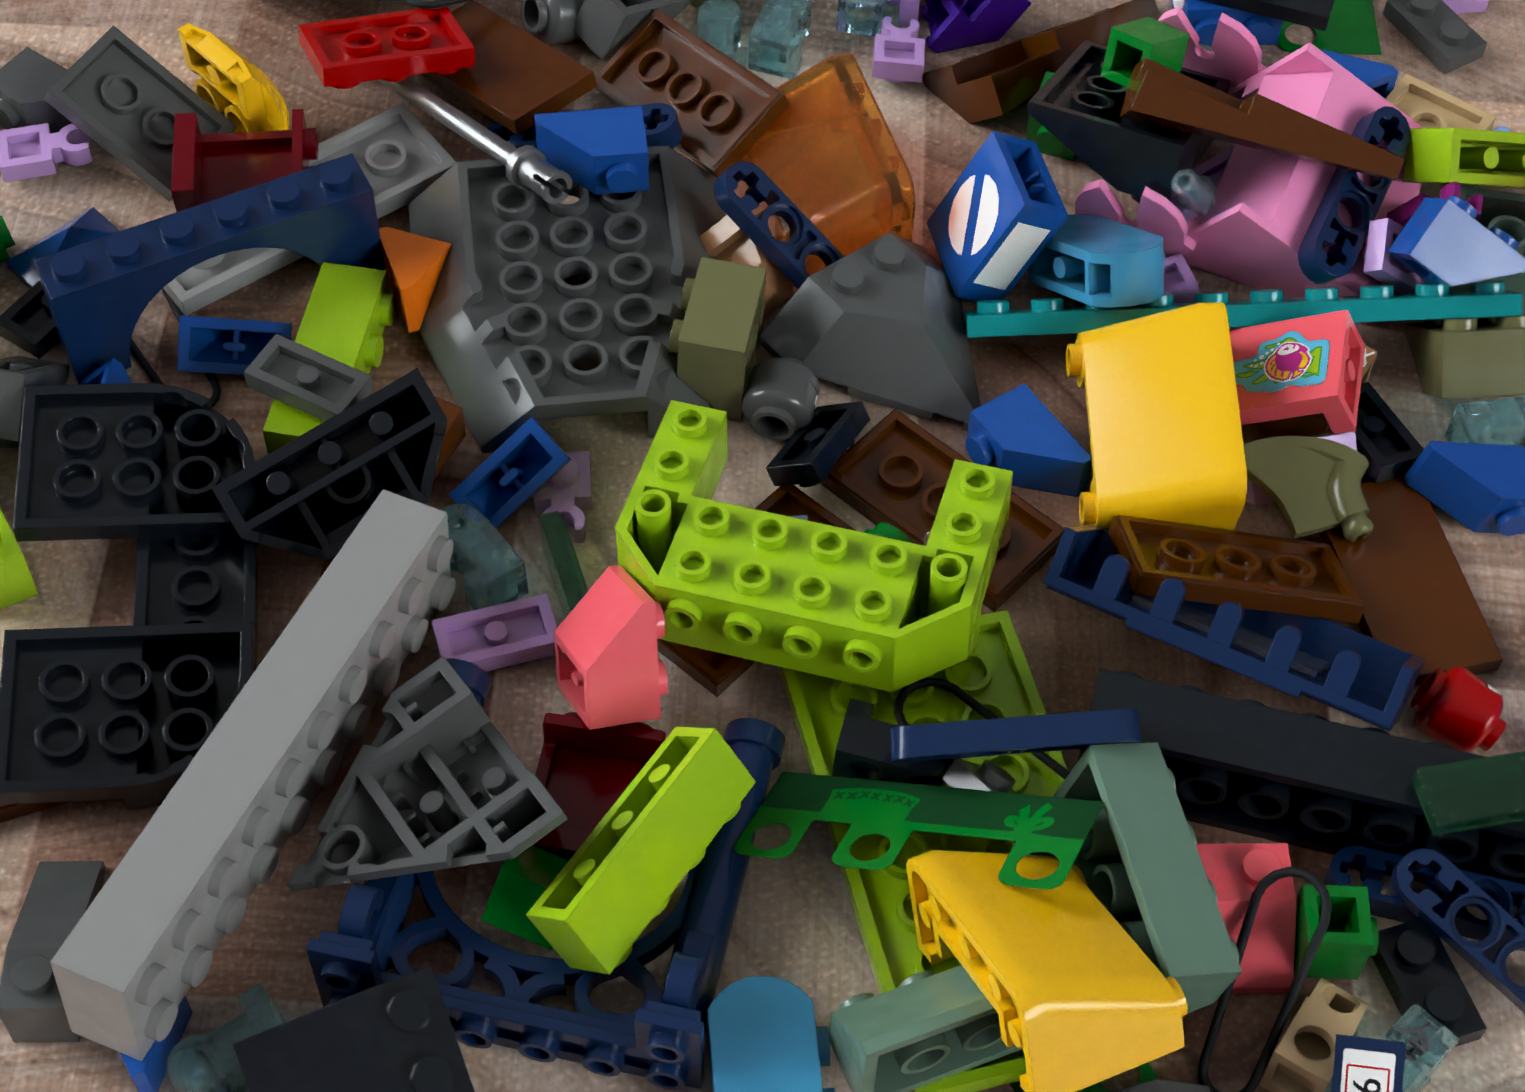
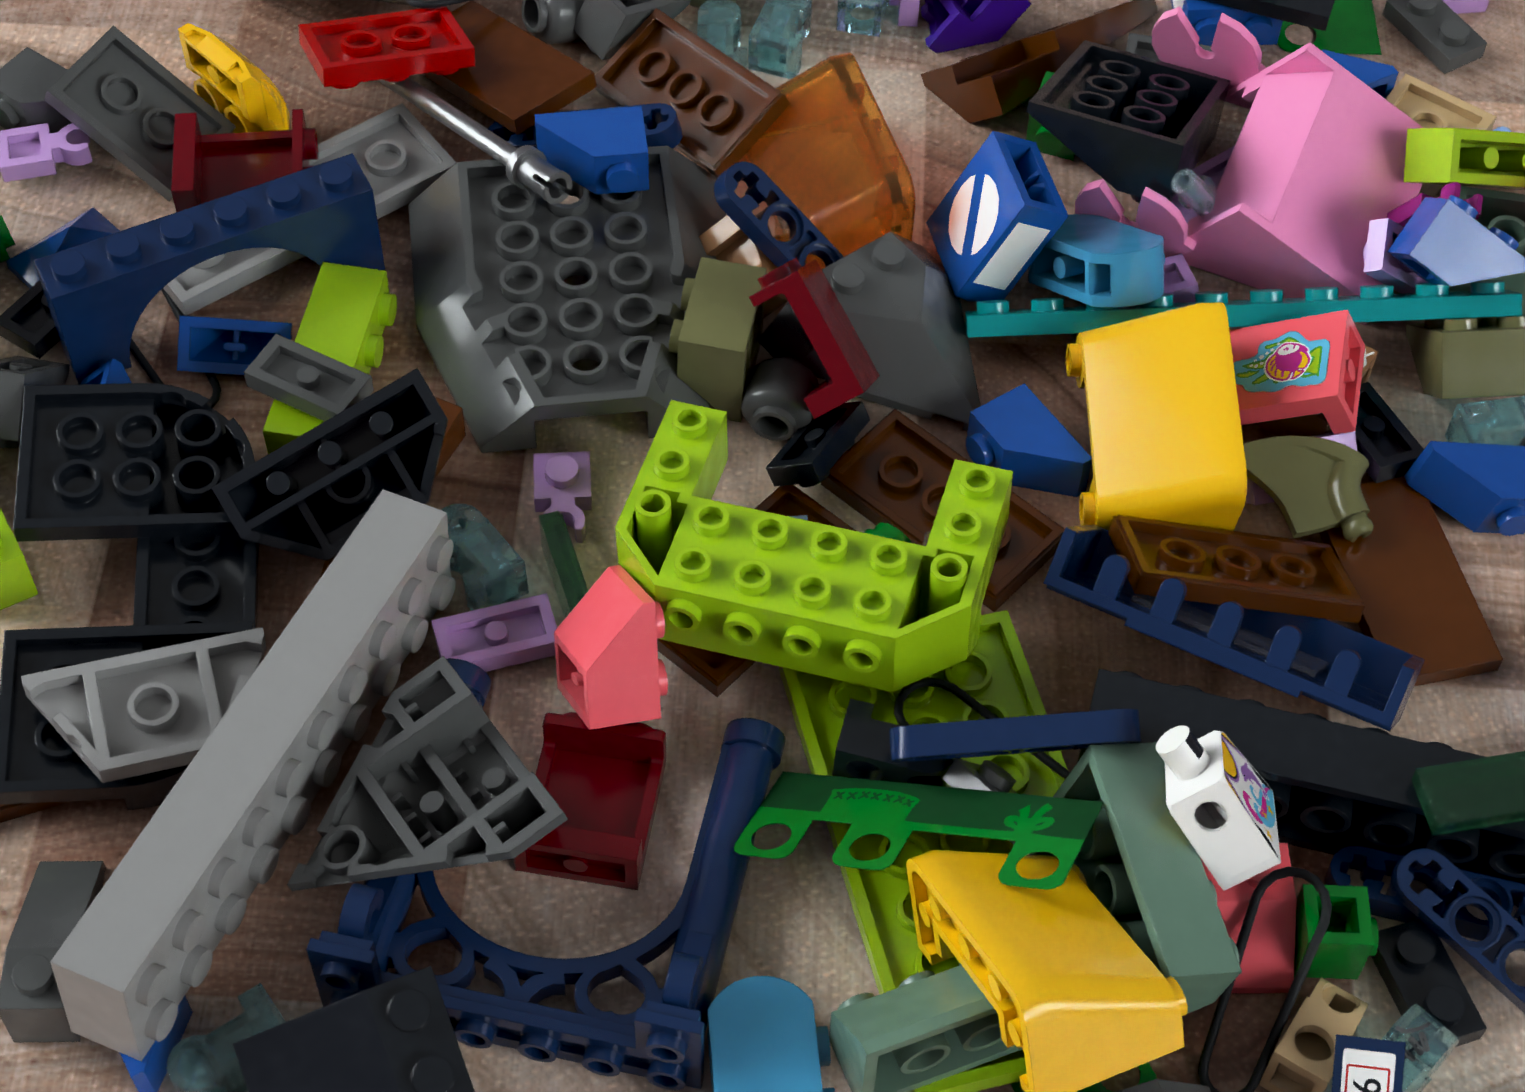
(146, 706): none -> light grey wing
(412, 271): orange slope -> none
(512, 473): blue slope -> none
(517, 890): green brick -> none
(642, 850): lime brick -> none
(827, 329): none -> dark red panel
(898, 53): lavender plate -> none
(1139, 40): green brick -> none
(1187, 105): reddish brown wedge -> none
(1220, 804): none -> white torso
(1358, 197): dark blue beam -> none
(1459, 710): red head -> none

